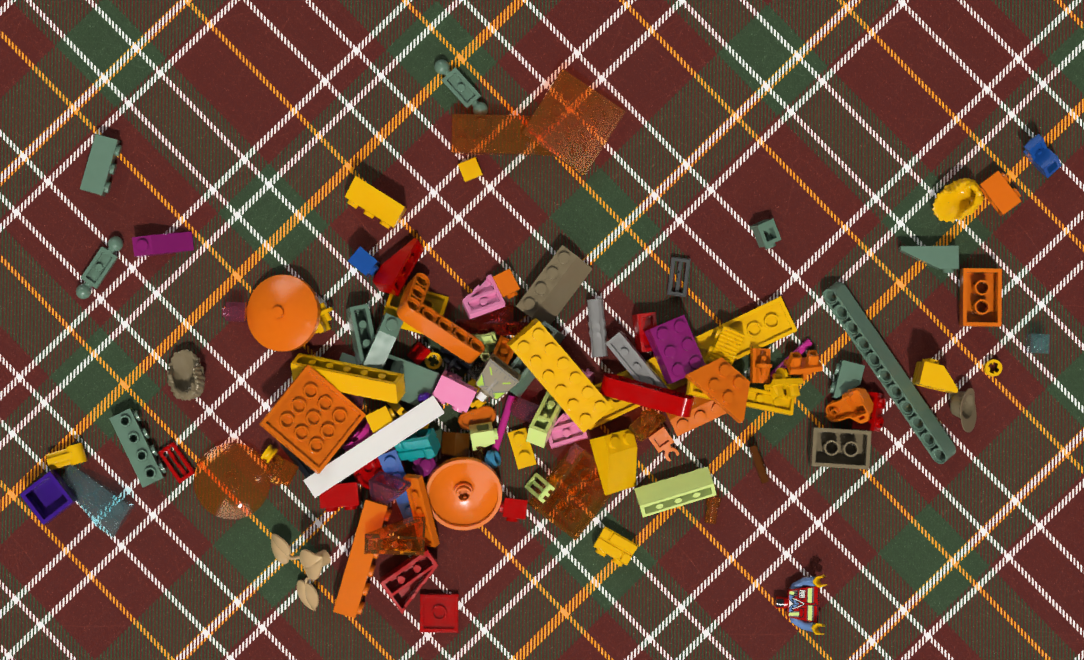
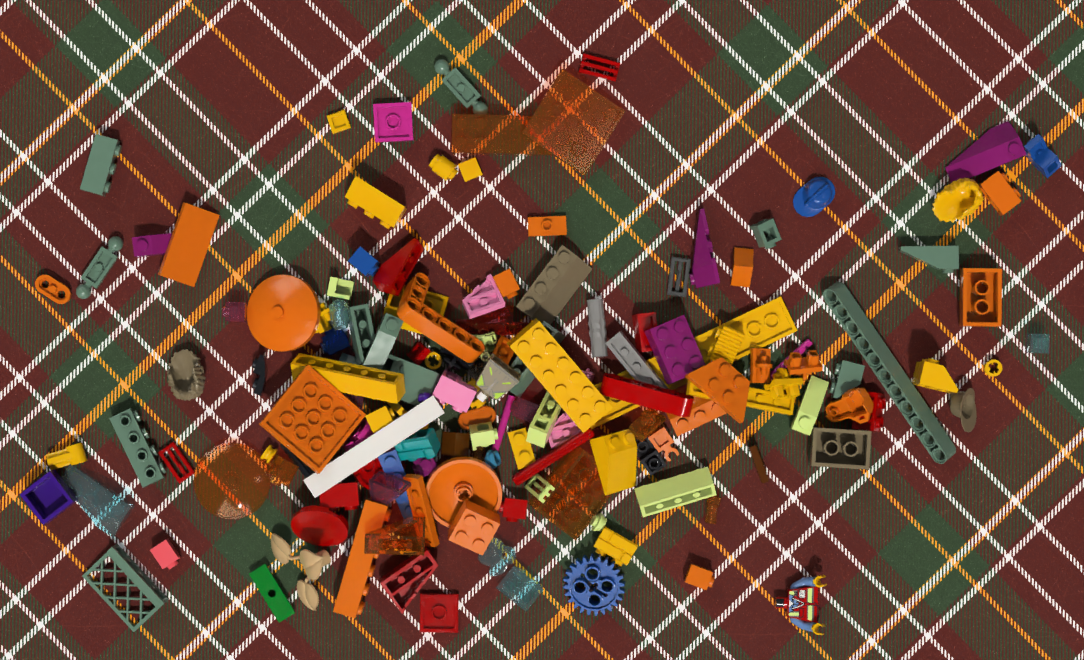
(53, 289): none -> orange plate
(139, 580): none -> sand green fence
(166, 554): none -> coral brick
(188, 244): none -> orange tile
(260, 368): none -> black slope
(265, 582): none -> green tile
(319, 526): none -> red tile
(334, 341): none -> clear blue brick
(338, 122): none -> yellow tile
(339, 314): none -> clear light blue brick
(340, 288): none -> yellowish green panel
(393, 122): none -> dark pink plate
(443, 167): none -> yellow brick
(473, 527): none -> orange brick
(494, 557): none -> clear light blue plate
(520, 588): none -> clear light blue bracket
(547, 226): none -> orange plate
(552, 456): none -> red axle
(582, 596): none -> blue gear
(598, 522): none -> yellowish green plate
(601, 60): none -> red tile
(649, 456): none -> black slope
(699, 577): none -> orange brick
(703, 265): none -> magenta wedge
(742, 267): none -> orange slope
(809, 406): none -> yellowish green slope
(814, 196): none -> blue piece
(990, 151): none -> magenta wedge

